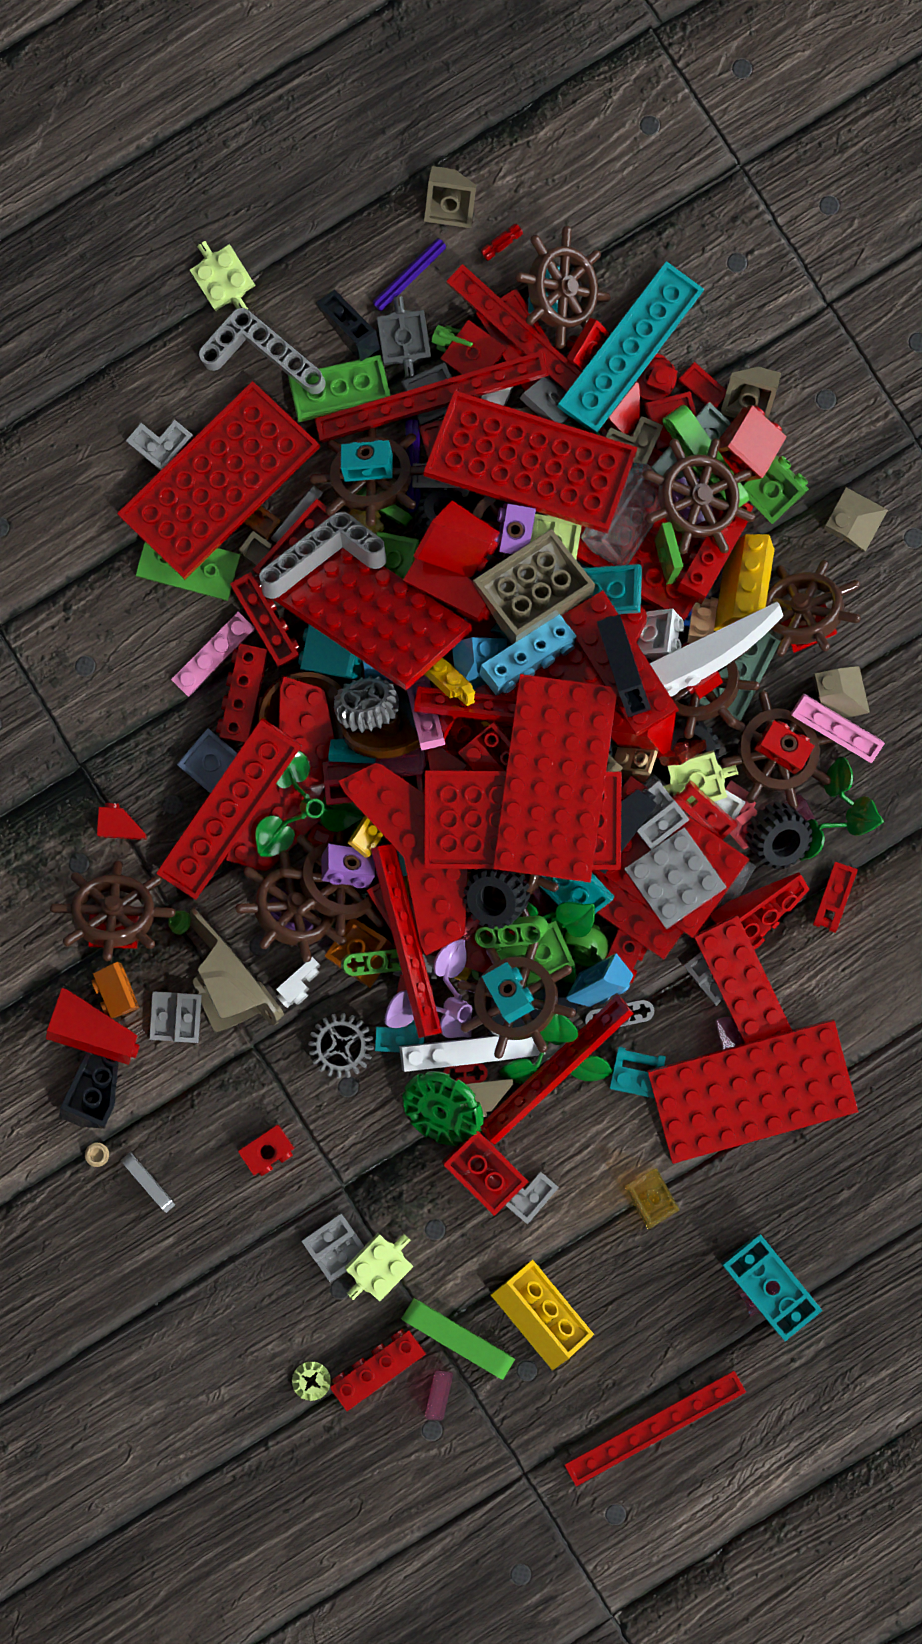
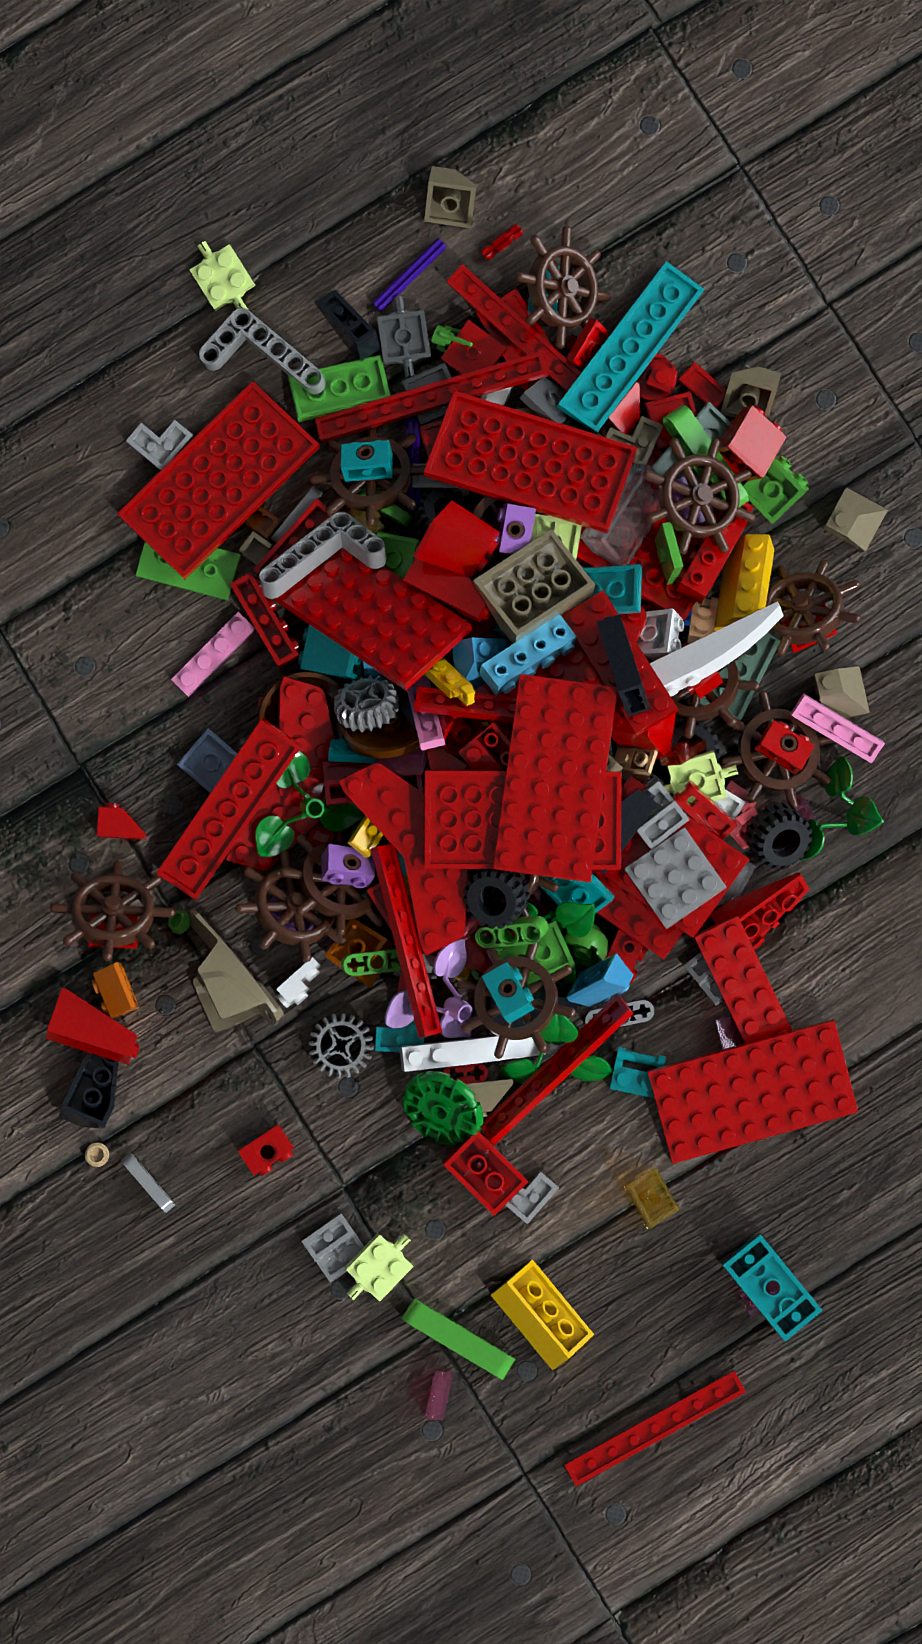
(175, 1017): light grey slope -> none
(244, 693): red brick -> none
(309, 1369): yellowish green gear -> none
(378, 1369): red brick -> none
(835, 896): red plate -> none

